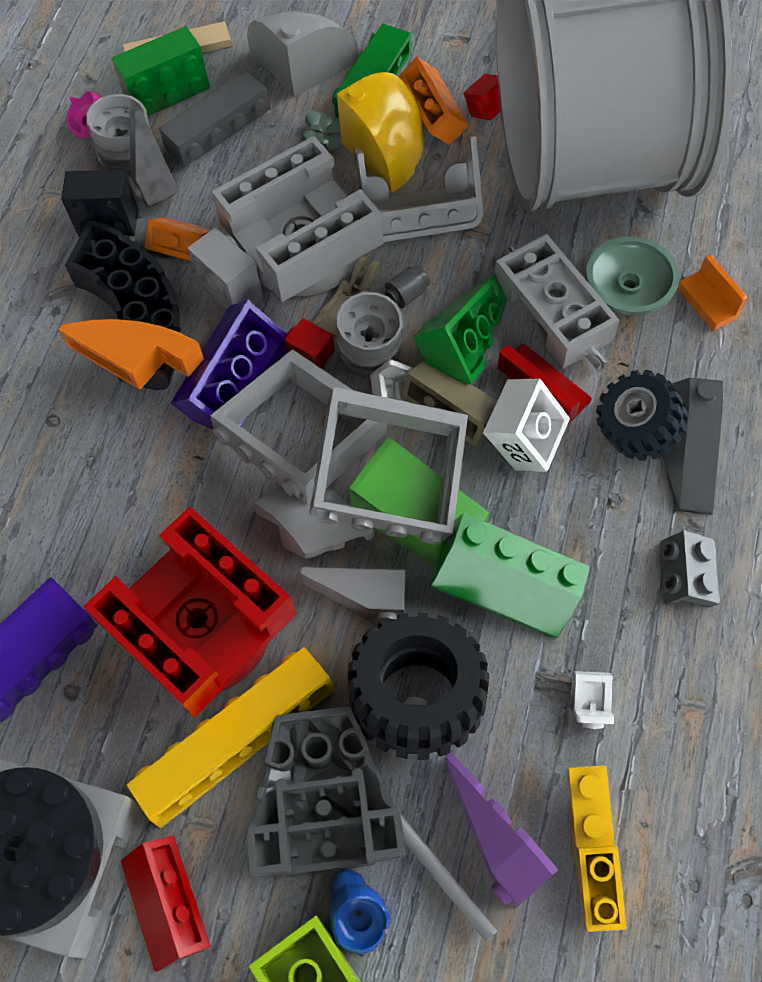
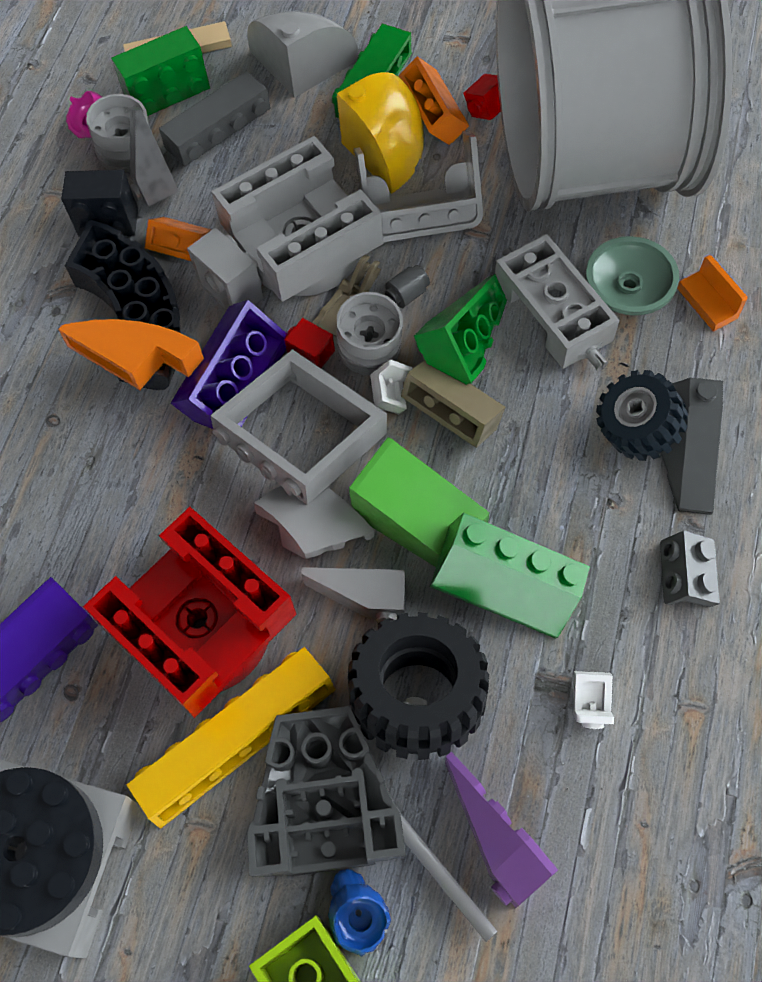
(164, 902): red panel -> none
(320, 124): sand green piece -> none
(404, 415): light grey window -> none
(526, 364): red panel -> none
(527, 425): white brick -> none
(595, 849): yellow slope -> none

